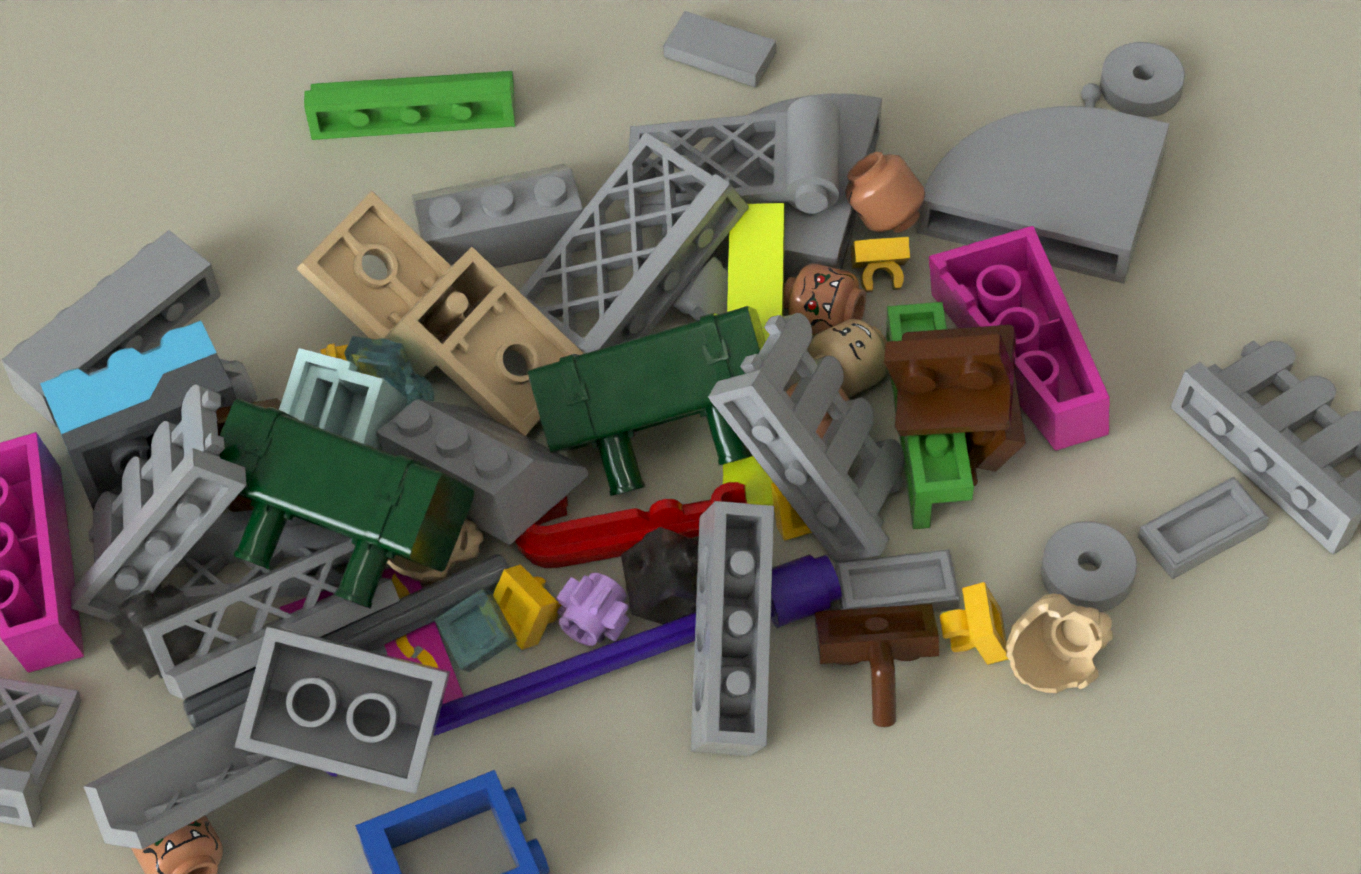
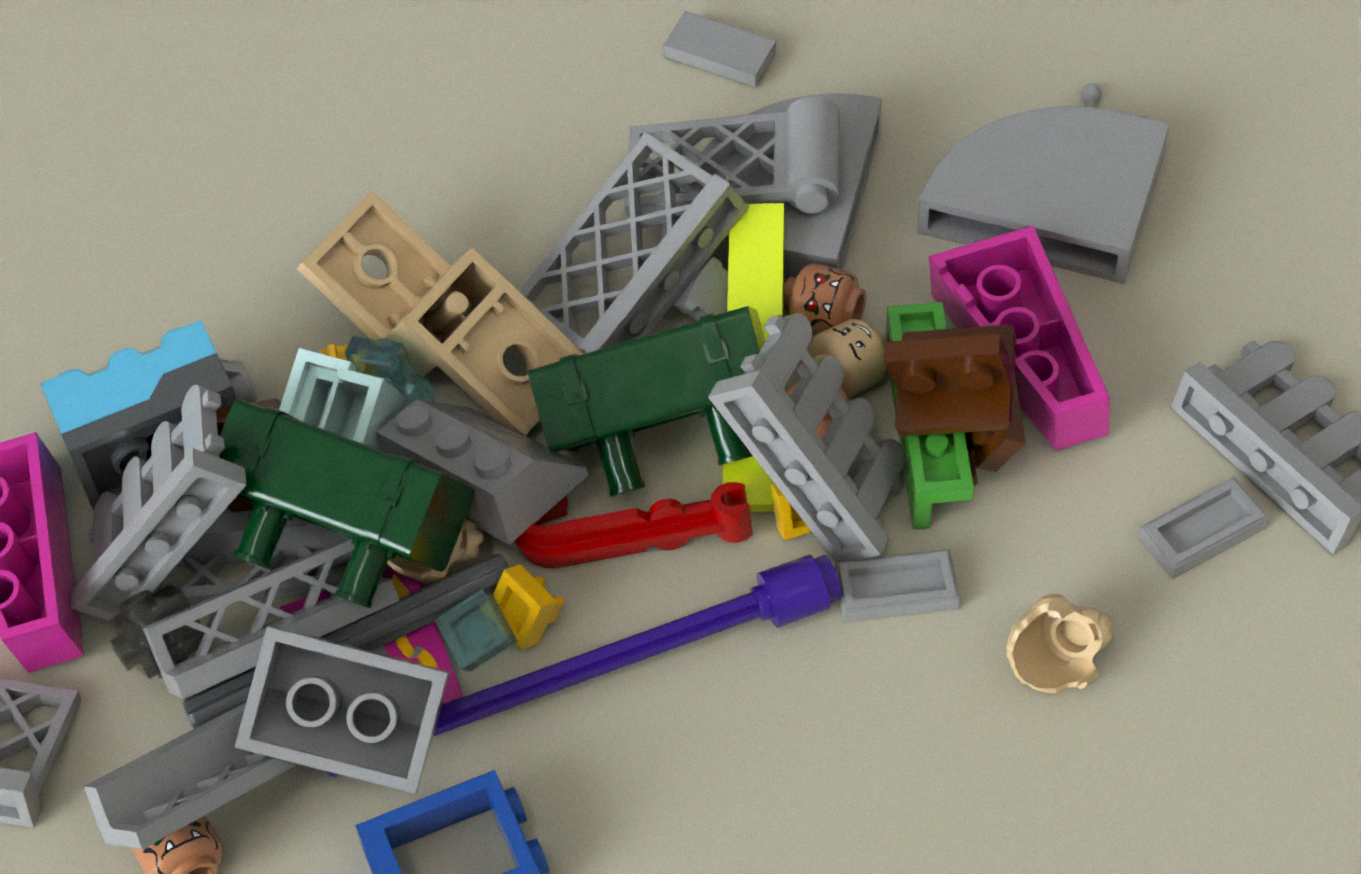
(126, 309): light grey brick -> none
(410, 105): bright green fence -> none
(501, 217): light grey slope -> none
(592, 609): lavender gear -> none
(662, 576): clear smoke brick -> none
(732, 629): light grey brick -> none
(878, 637): reddish brown plate -> none
(880, 255): yellow tile -> none
(884, 192): nougat head -> none
(977, 625): yellow tile -> none
(1095, 545): light grey piece -> none
(1136, 61): light grey piece -> none

